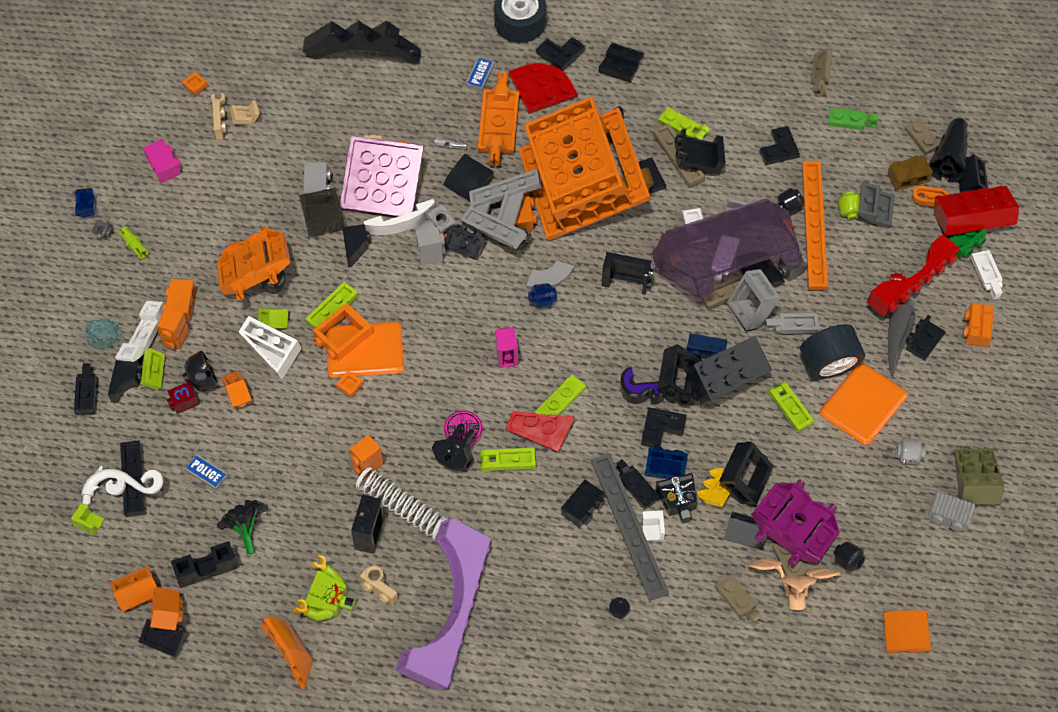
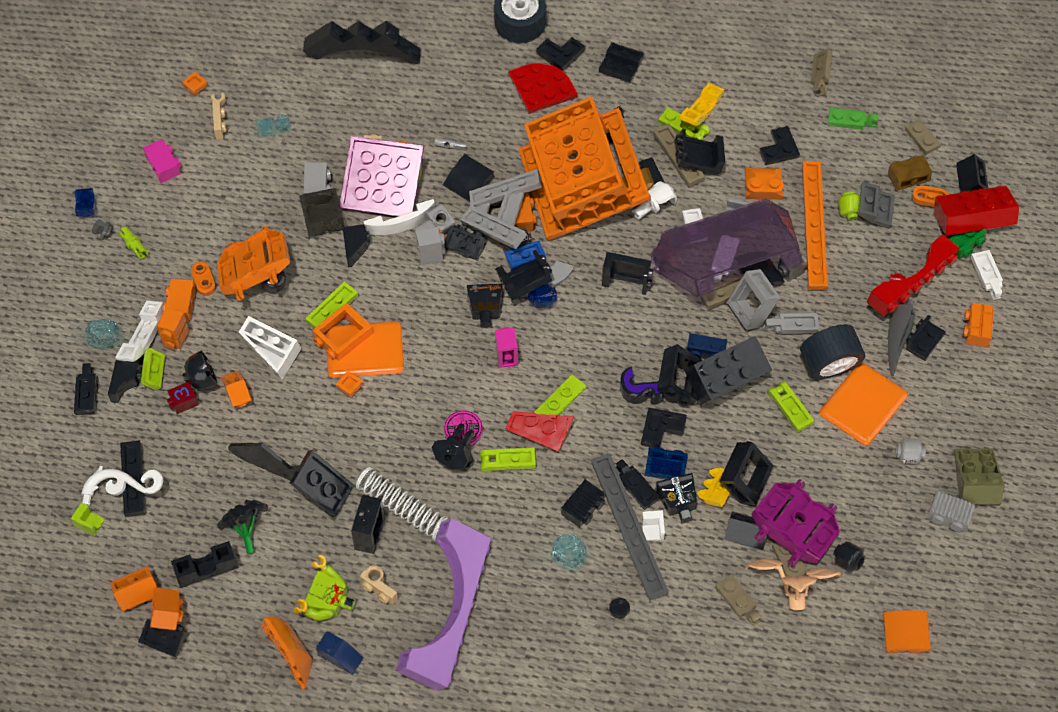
(202, 277): none -> orange plate
(206, 472): tile -> none
(245, 114): tan bracket -> none
(267, 126): none -> clear light blue plate
(273, 317): lime panel -> none
(312, 478): none -> black piece
(339, 653): none -> dark blue slope
(366, 454): orange brick -> none
(480, 74): tile -> none
(485, 302): none -> black torso
(498, 120): orange plate -> none
(523, 255): none -> blue slope
(525, 277): none -> black panel
(568, 550): none -> clear light blue hair
(659, 194): none -> white piece
(703, 106): none -> yellow slope
(764, 183): none -> orange slope
(790, 200): black head -> none
(950, 156): black cone -> none

